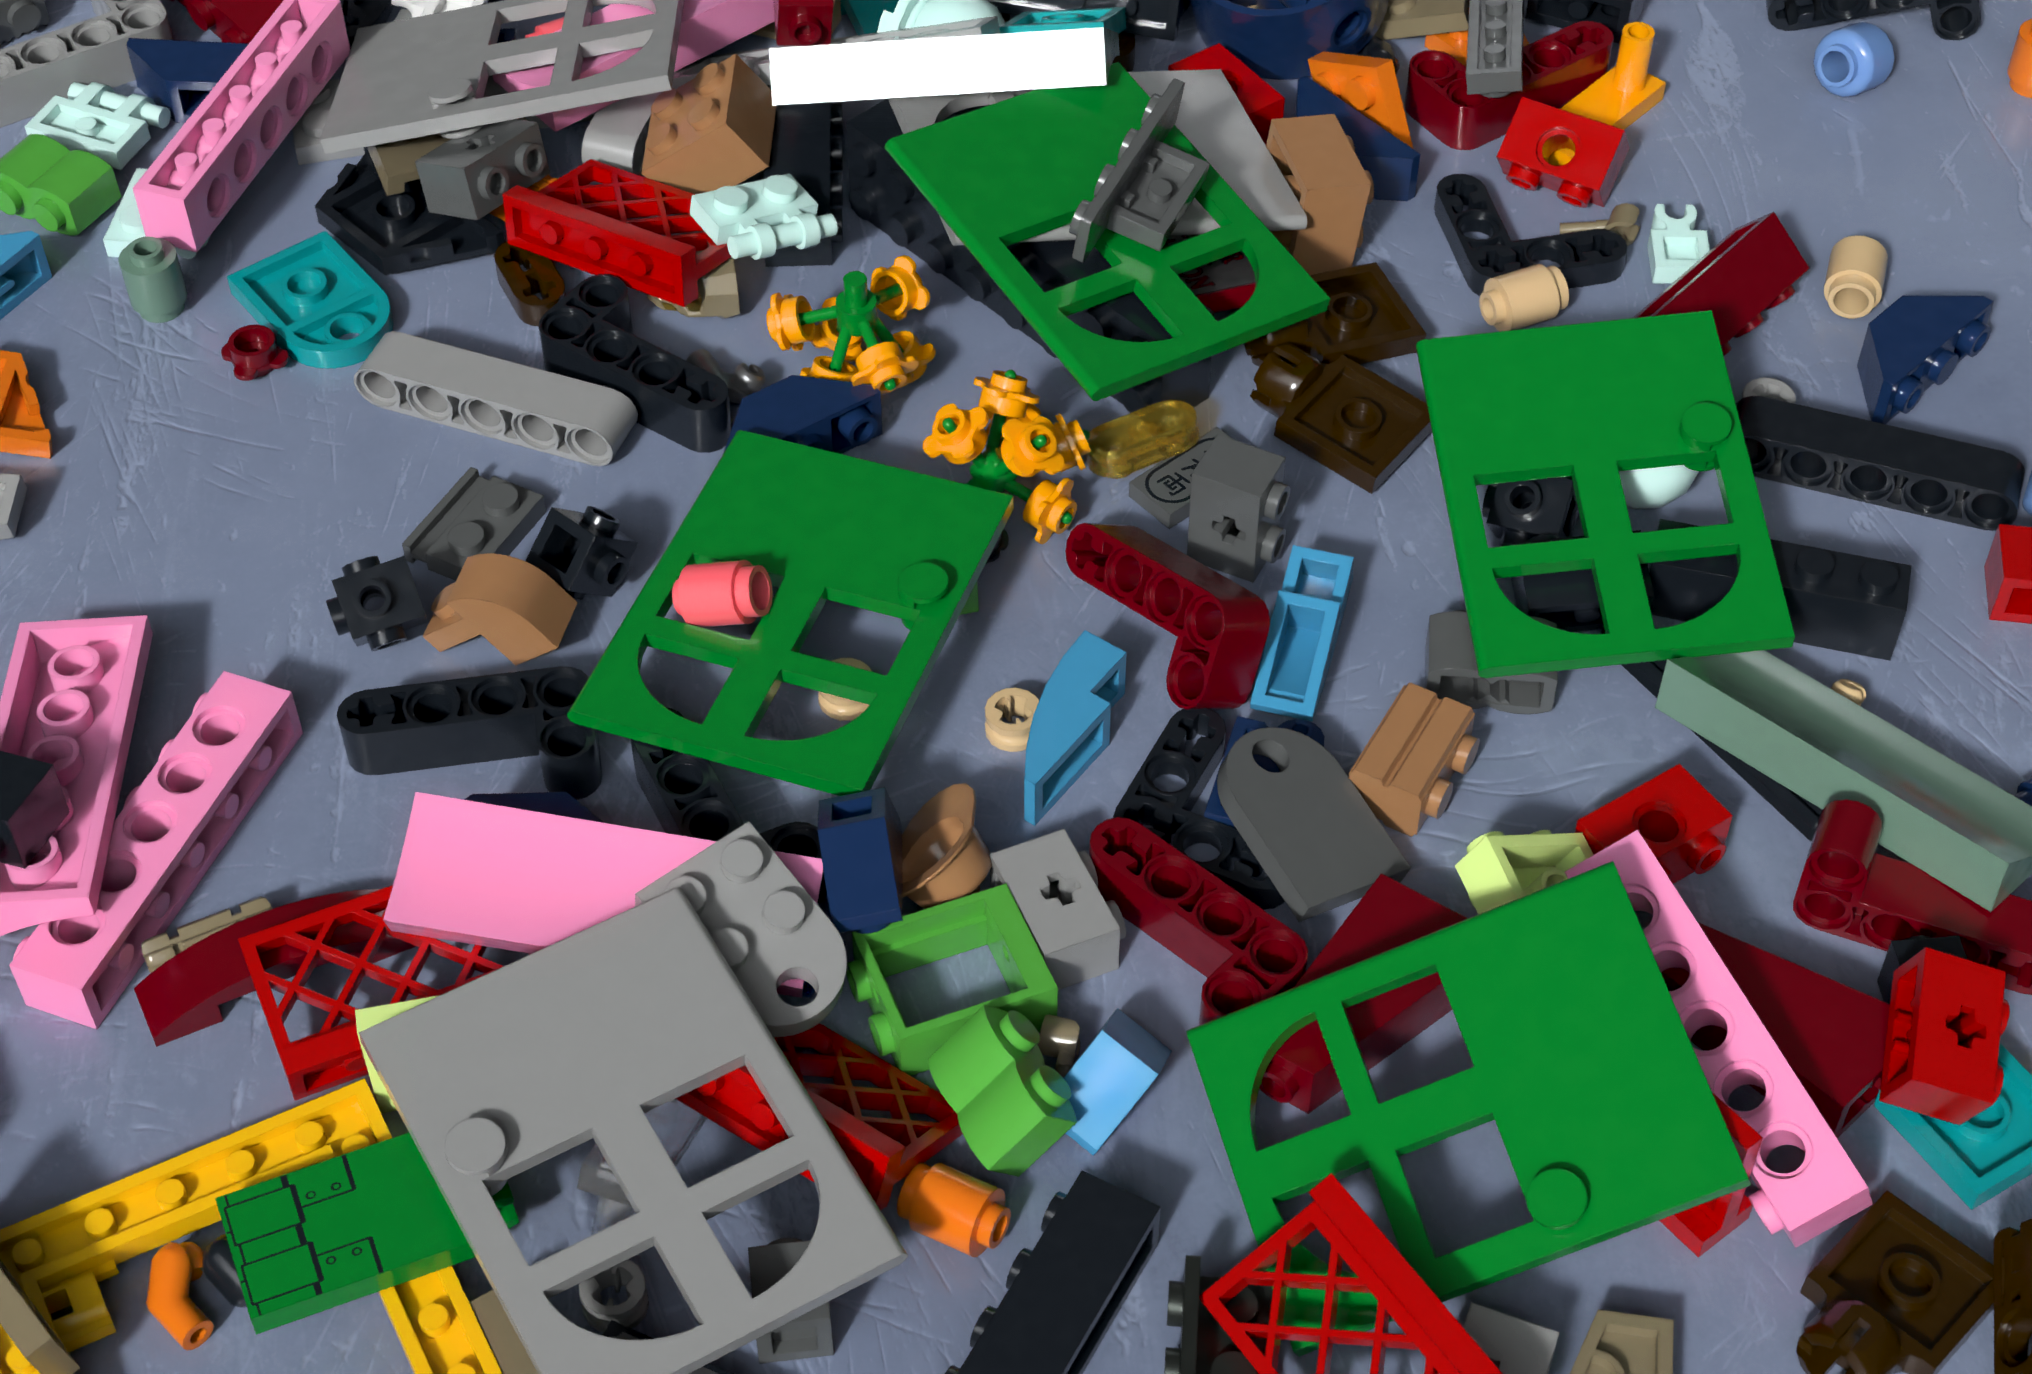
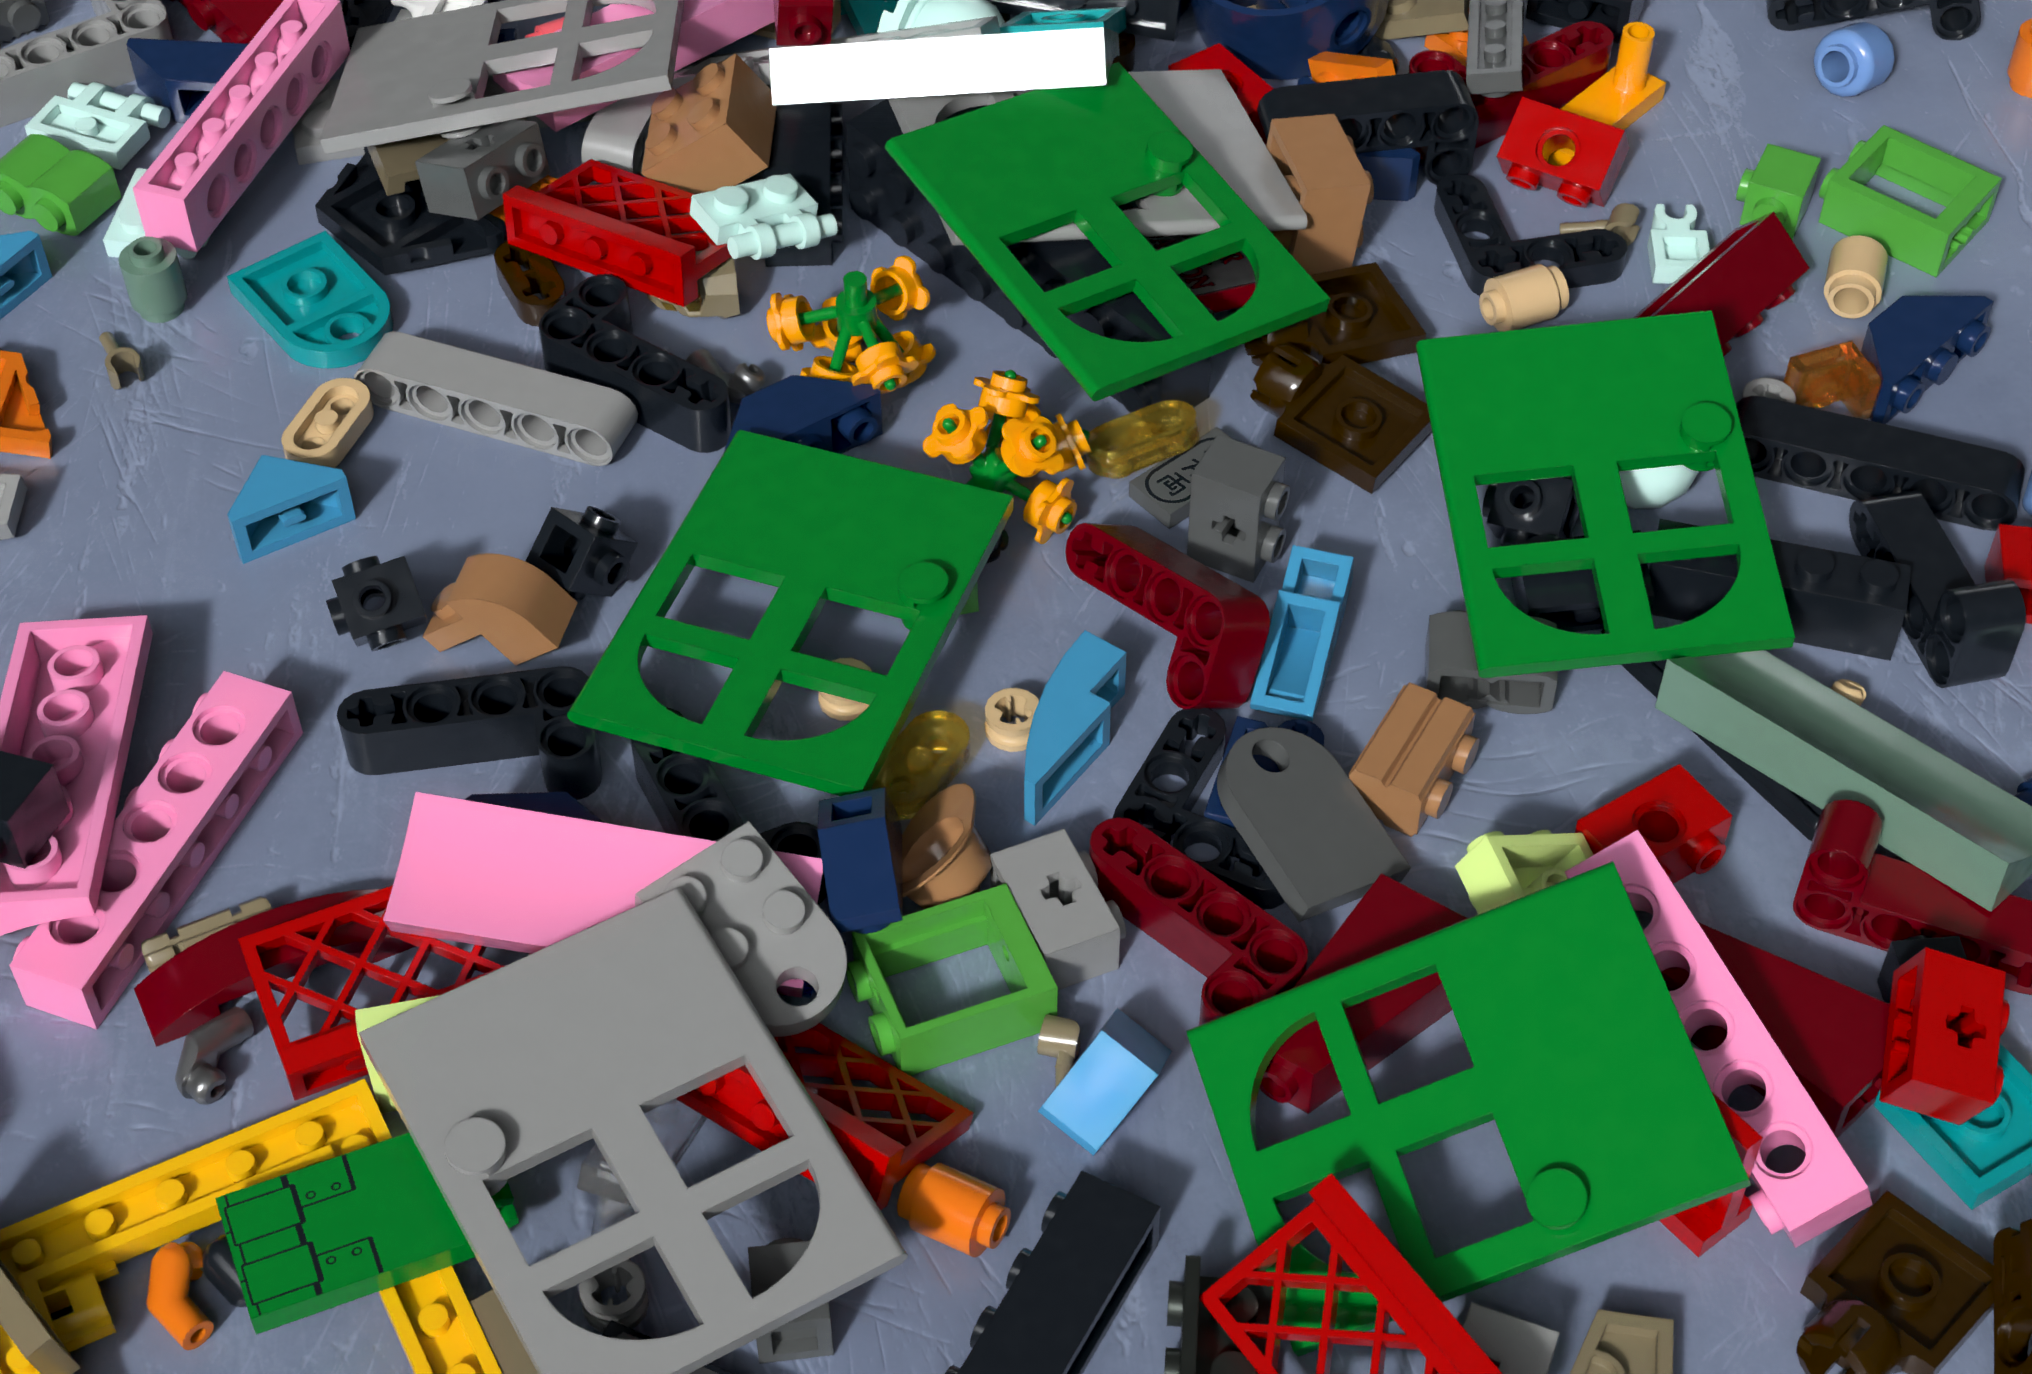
(120, 360): none -> dark tan hand
(197, 1068): none -> flat silver arm
(254, 352): dark red plate -> none
(287, 504): none -> dark azure slope
(329, 423): none -> tan plate
(474, 520): dark grey plate -> none
(722, 593): coral brick -> none
(916, 769): none -> clear yellow plate
(1002, 1090): bright green brick -> none
(1147, 186): dark grey bracket -> none
(1391, 113): none -> black beam
(1779, 185): none -> bright green brick
(1833, 376): none -> clear orange bracket
(1902, 230): none -> bright green window
(1953, 624): none -> black beam

